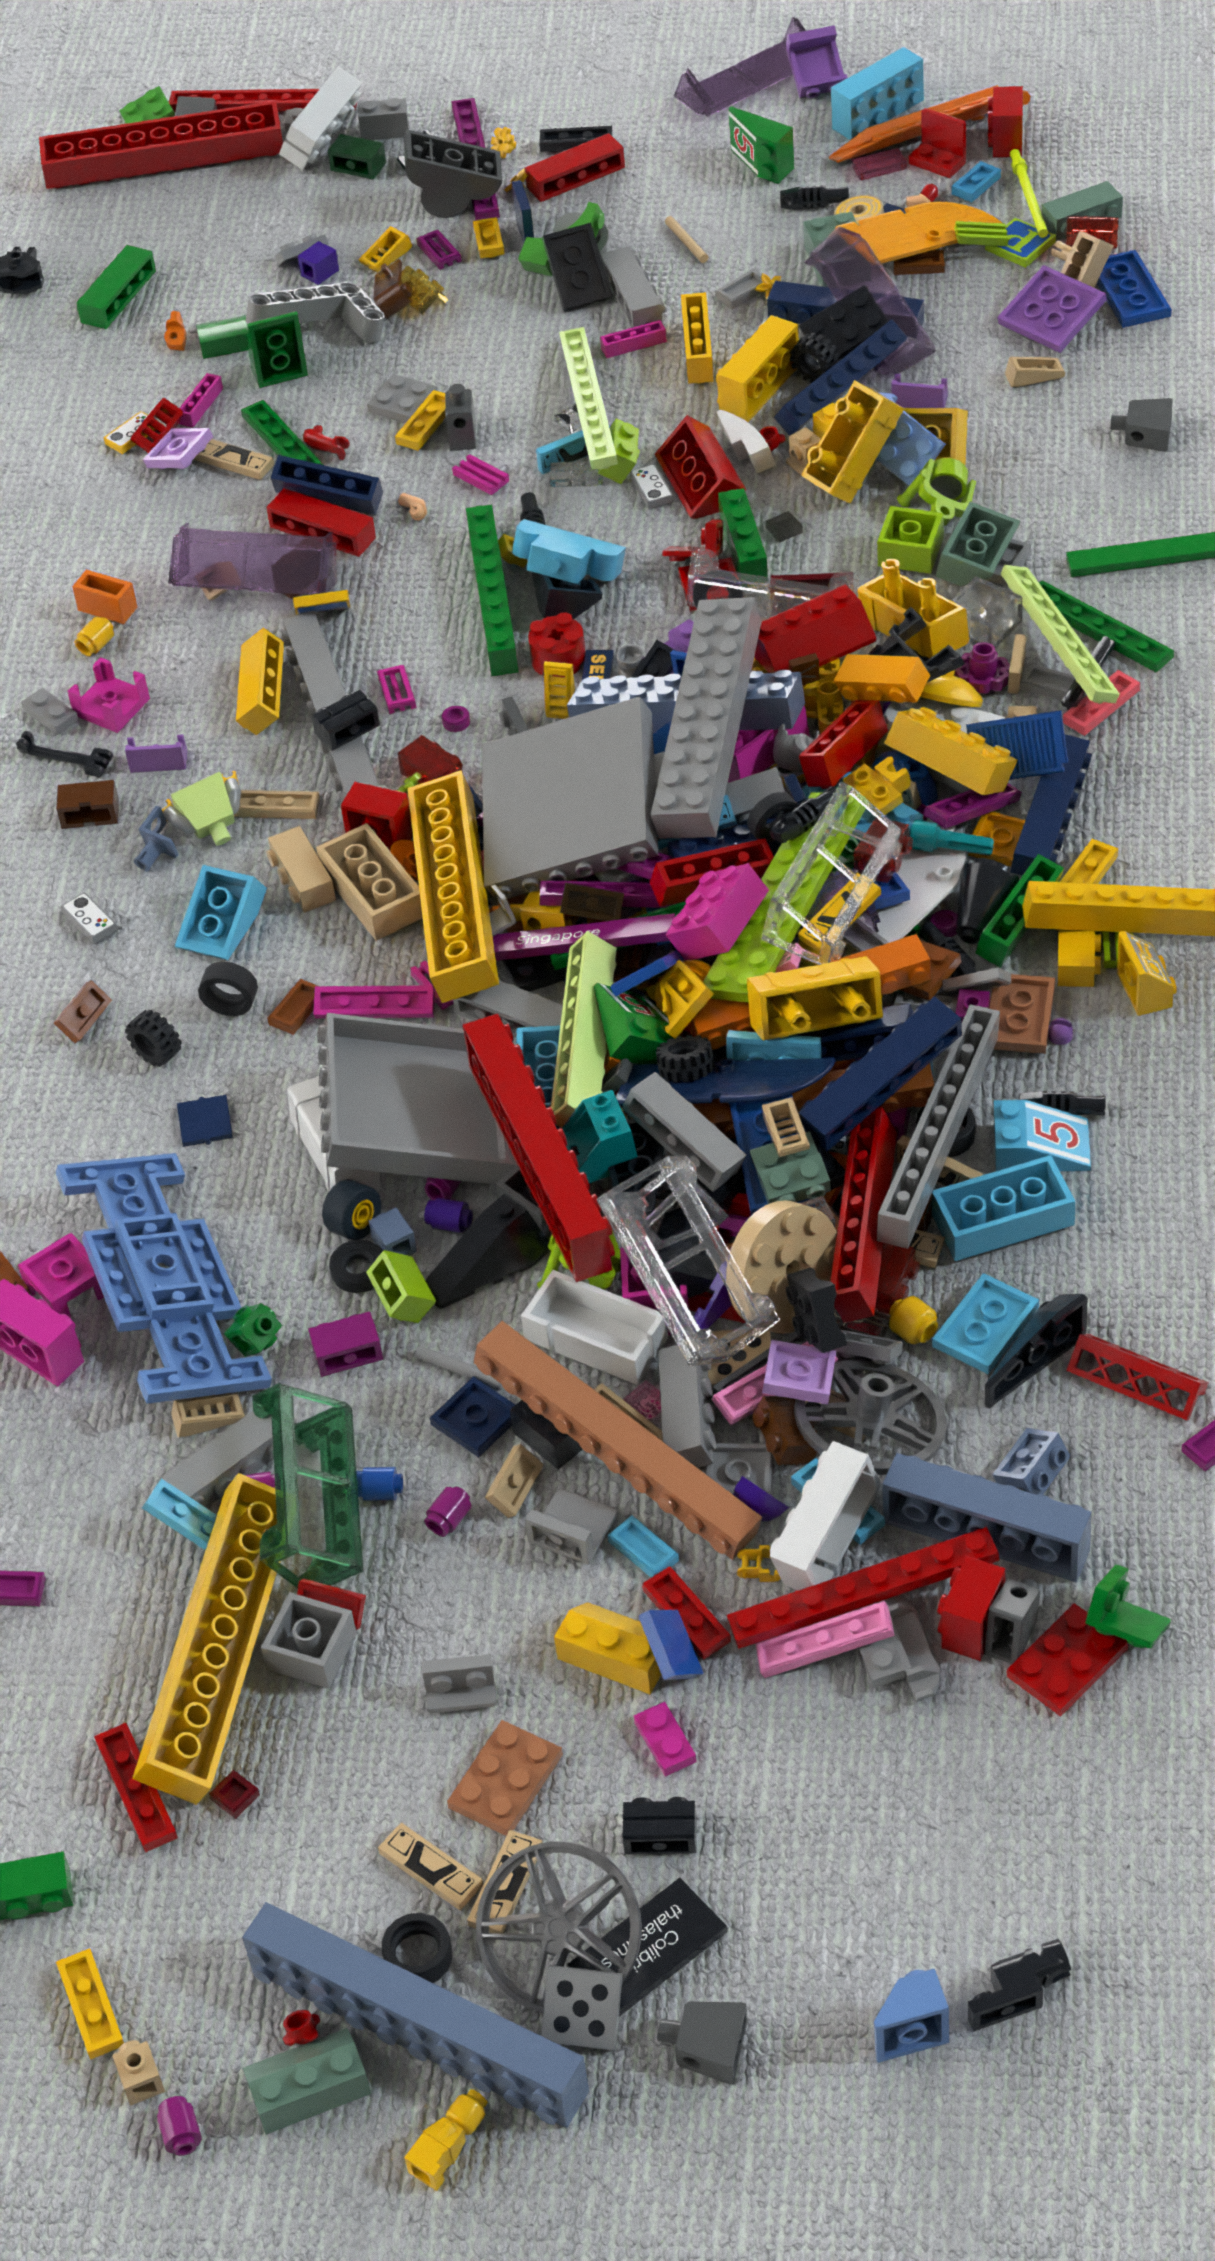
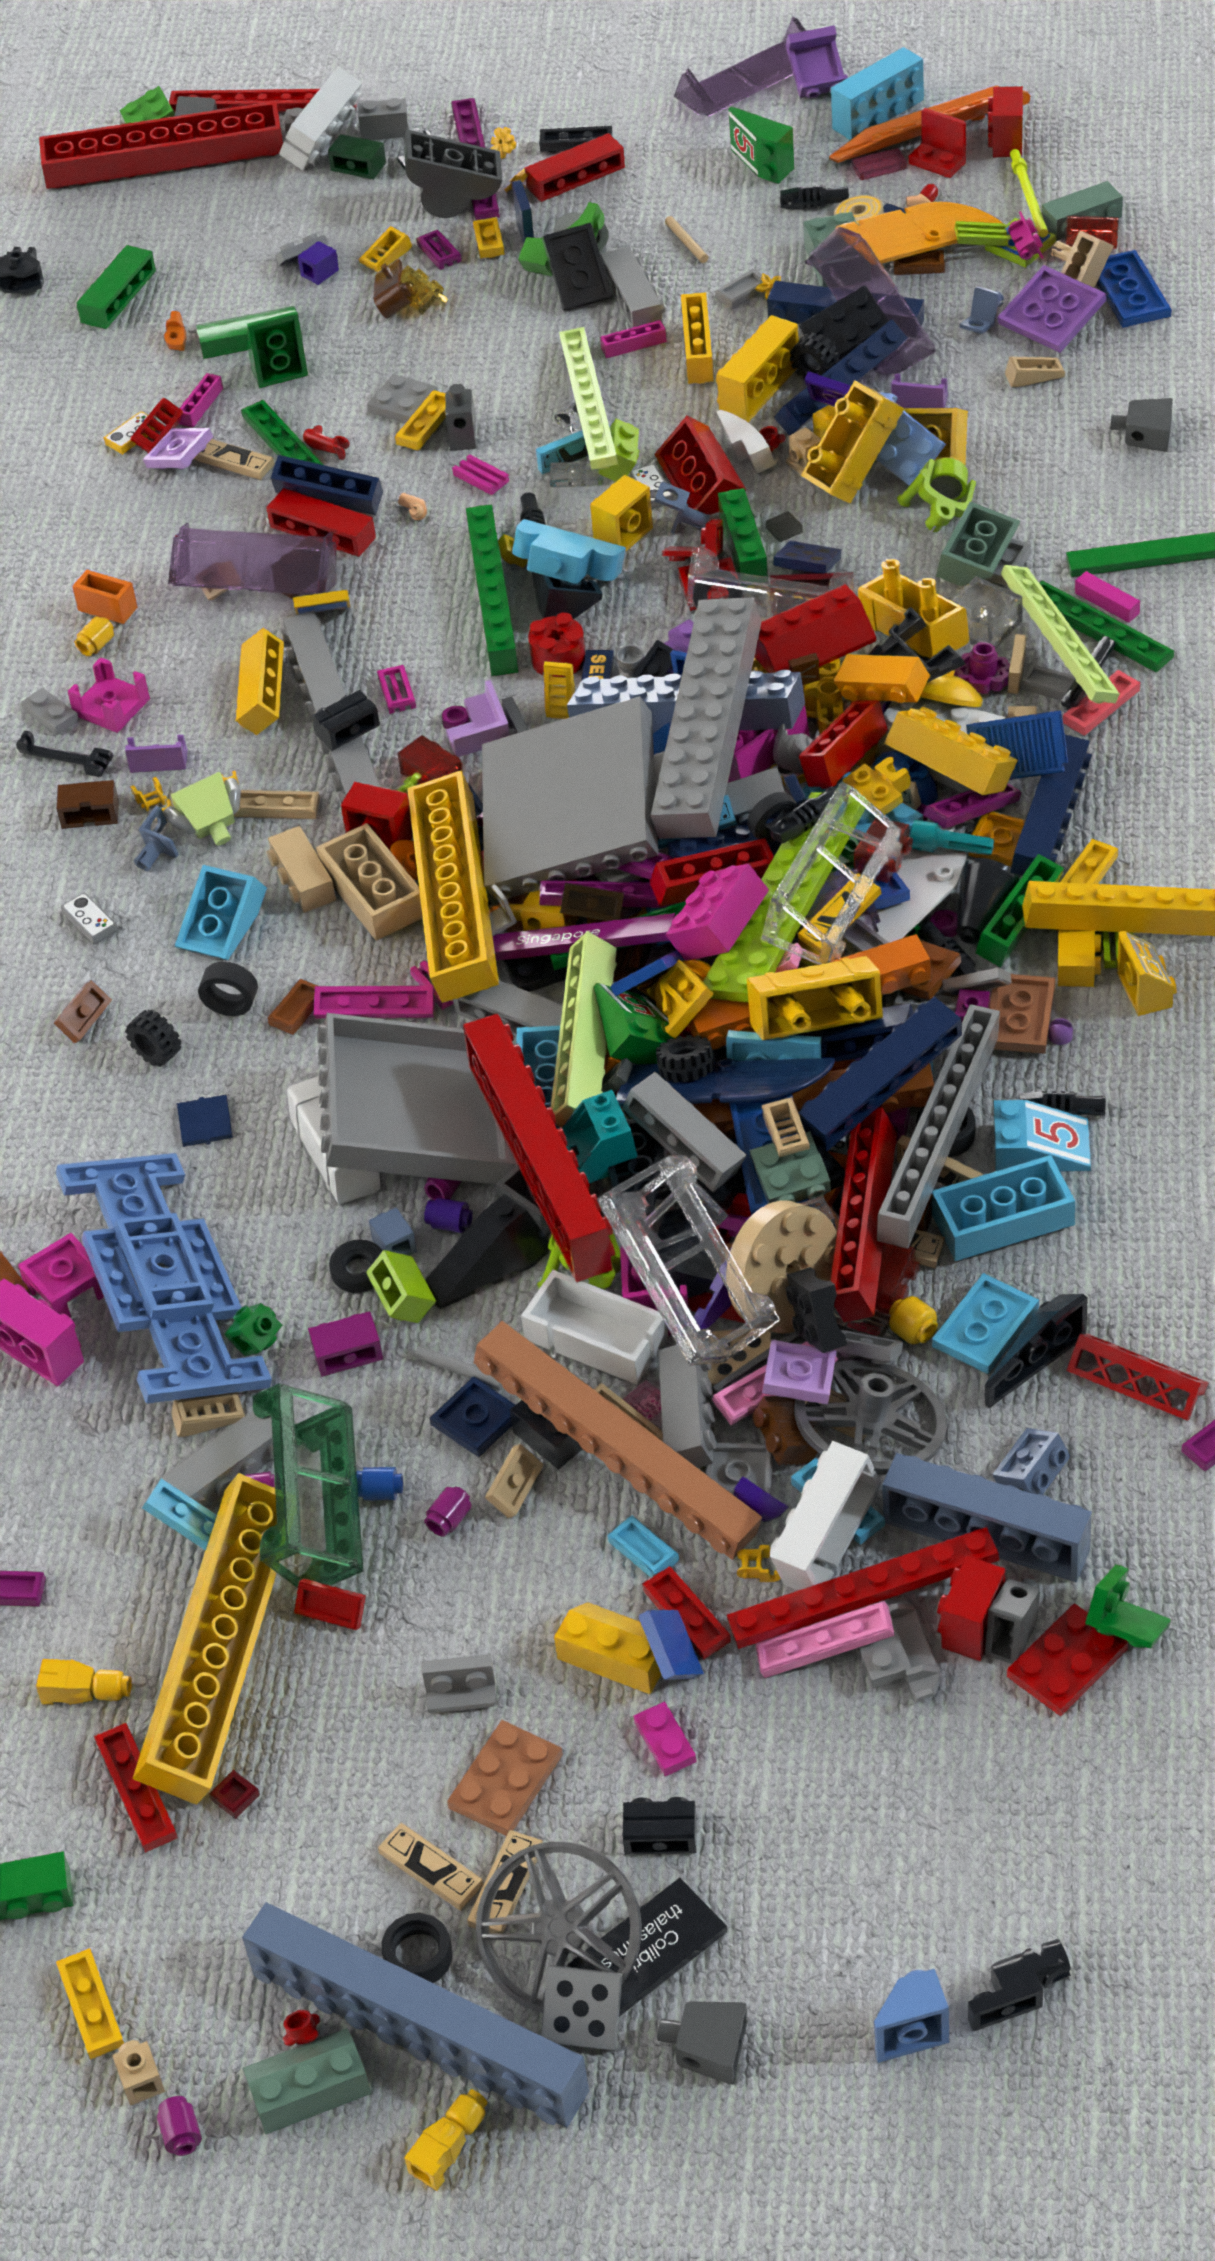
(77, 1683): none -> yellow piece
(140, 798): none -> yellow piece
(308, 1640): light grey brick -> none
(322, 303): light grey beam -> none
(349, 1209): black wheel -> none
(486, 723): none -> lavender panel
(570, 1525): light grey bracket -> none
(622, 513): none -> yellow brick
(685, 513): none -> sand blue bracket
(807, 557): none -> dark blue tile
(825, 389): none -> dark purple tile
(911, 538): lime brick -> none
(976, 181): dark azure plate -> none
(983, 310): none -> sand blue bracket
(1024, 239): none -> dark pink hinge
(1107, 596): none -> dark pink piece

